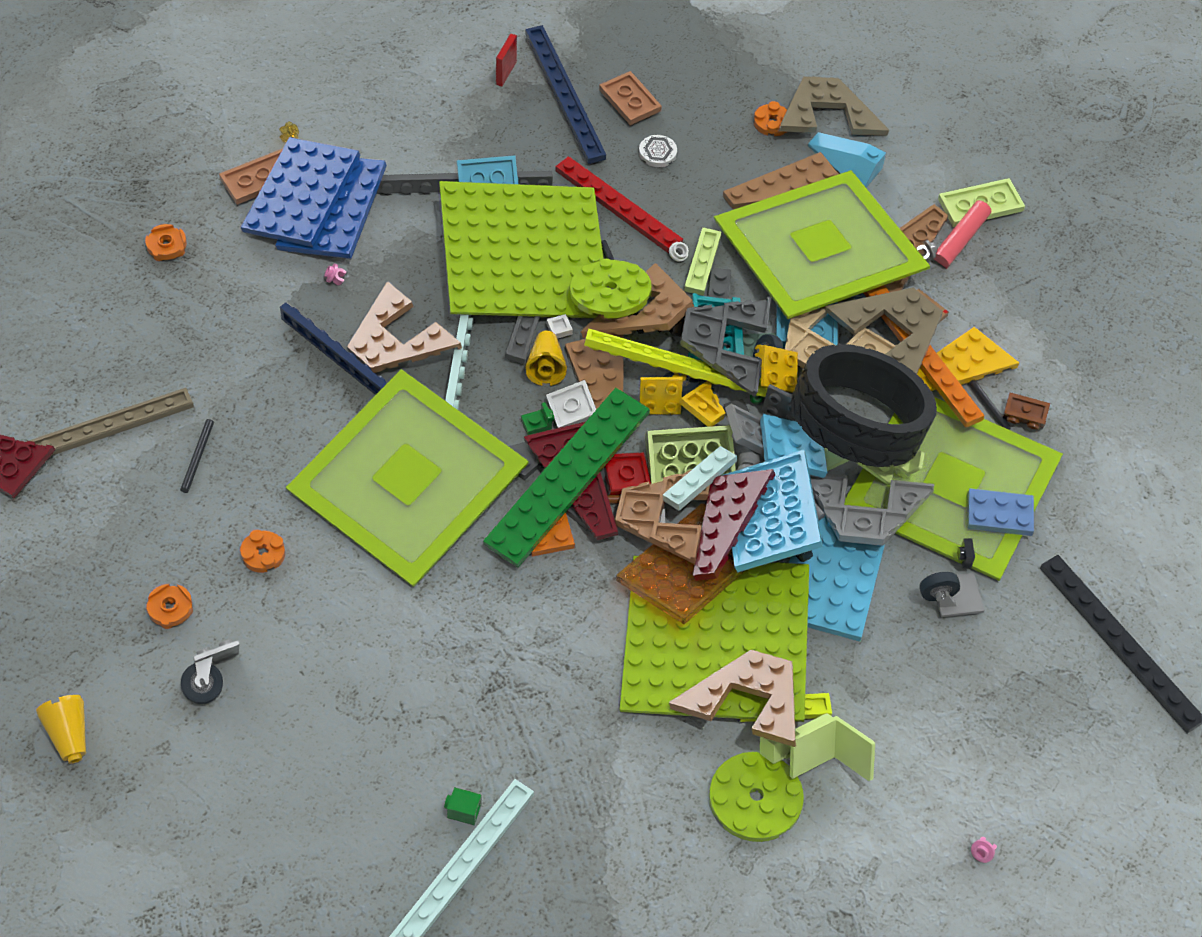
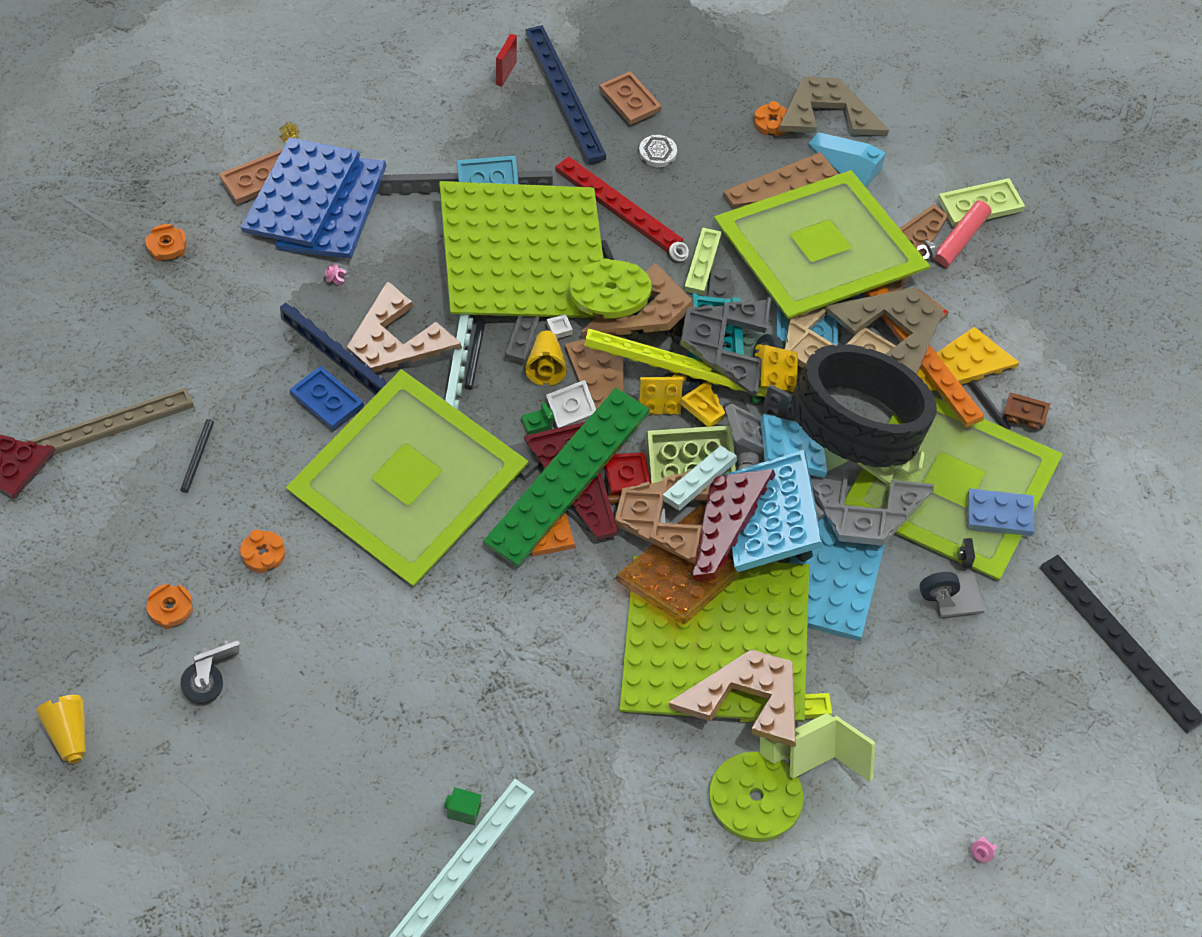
(326, 398): none -> blue plate
(475, 355): none -> black bar

